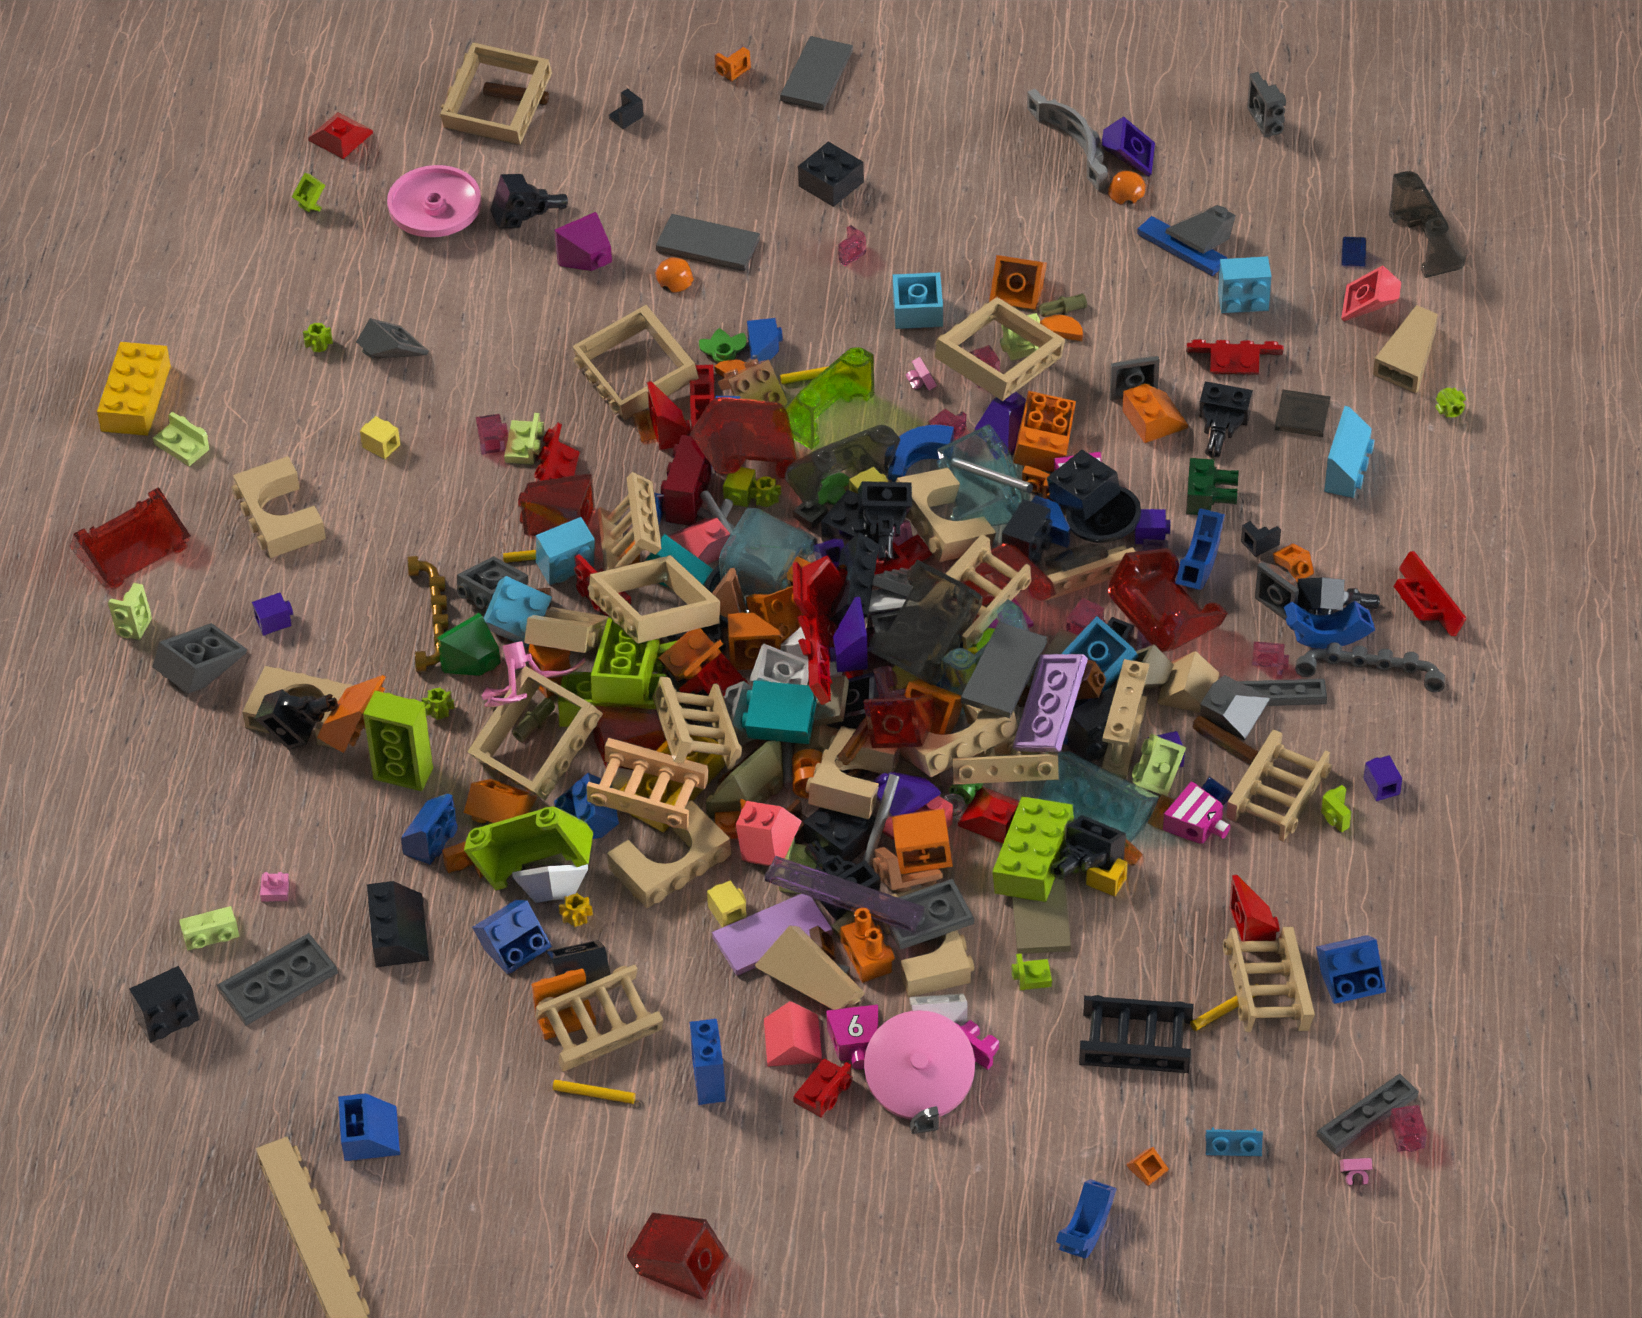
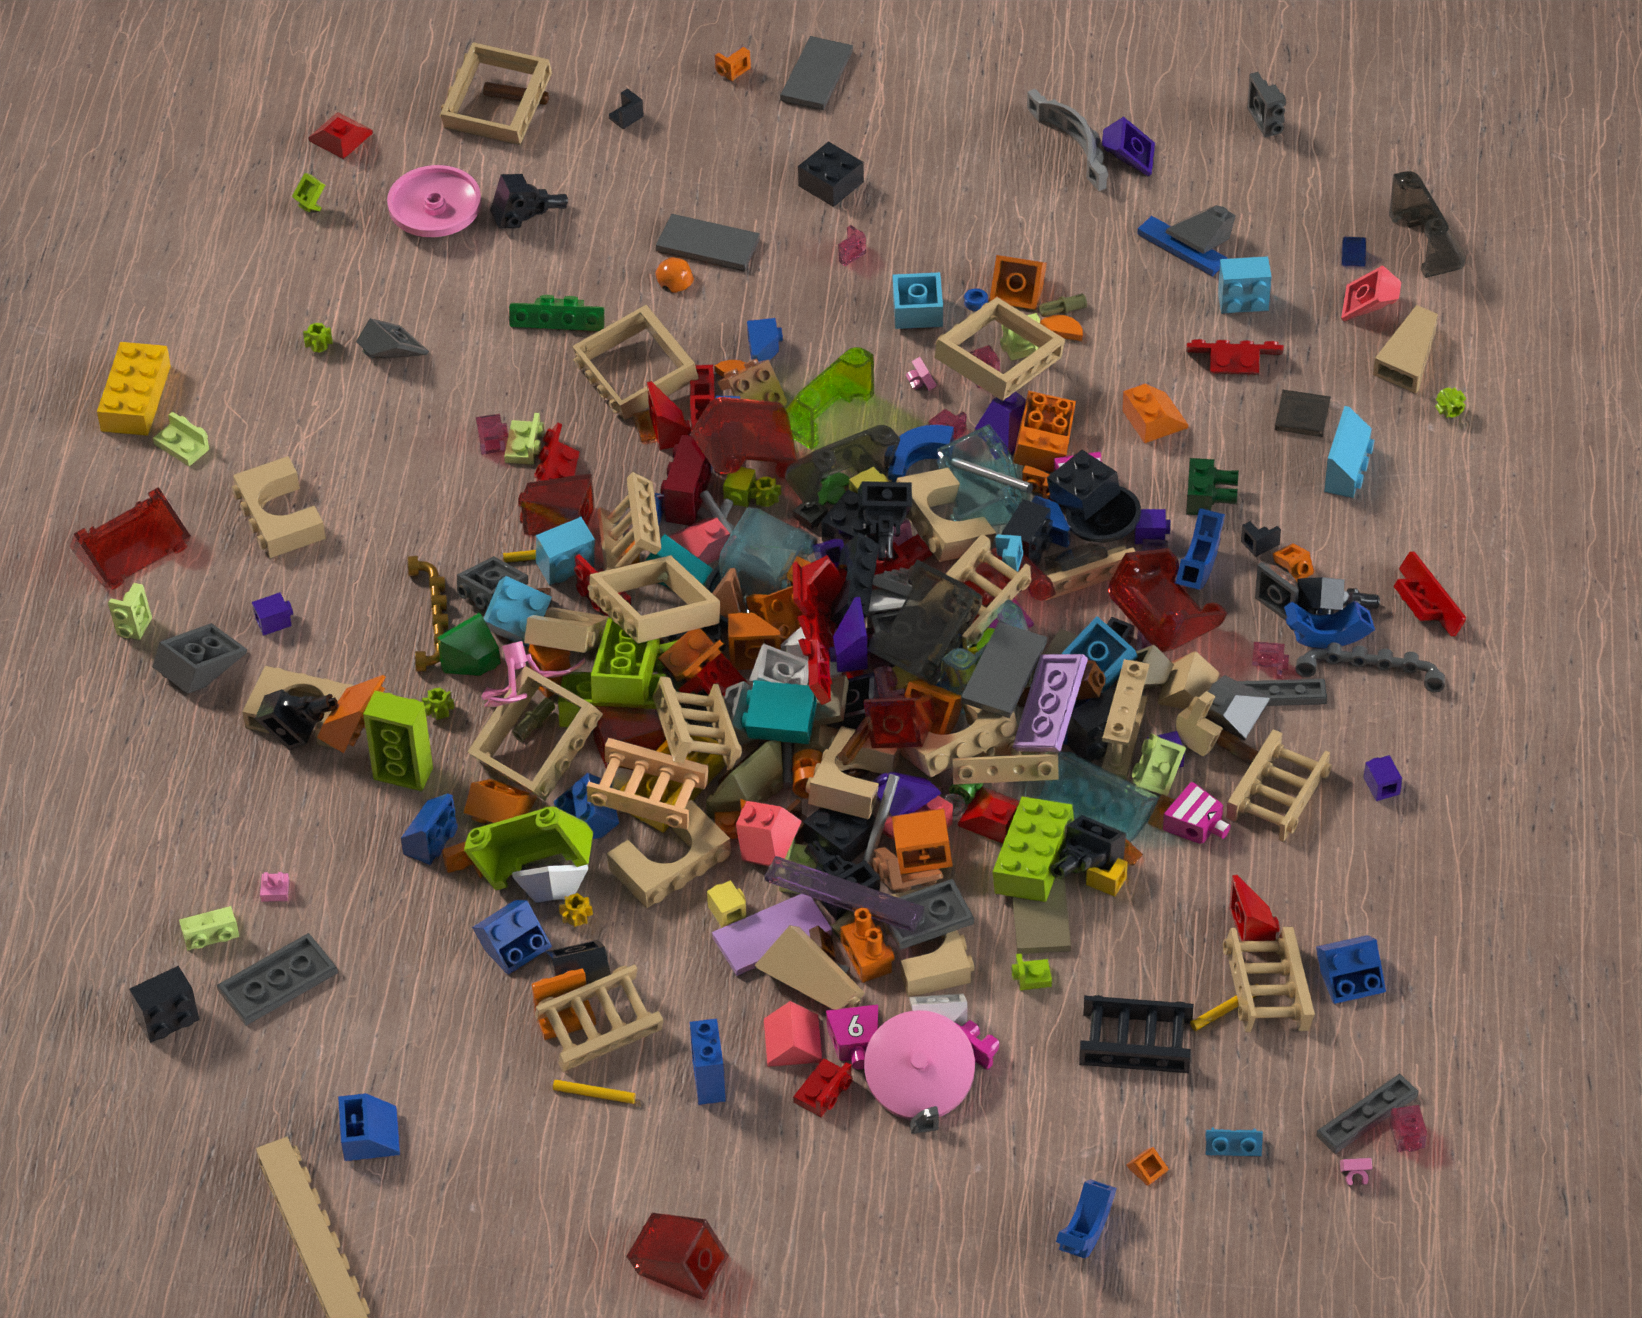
(380, 437): light yellow brick -> none
(397, 924): black slope -> none
(557, 314): none -> green bracket
(583, 244): magenta slope -> none
(722, 346): bright green plate -> none
(801, 375): yellow bar -> none
(975, 299): none -> blue tile
(1010, 549): none -> medium azure bracket
(1083, 615): clear pink brick -> none
(1126, 186): orange hair -> none
(1133, 373): dark grey slope -> none
(1194, 729): none -> tan brick
(1217, 790): clear blue slope -> none
(1223, 410): black brick -> none
(1334, 809): lime bracket -> none

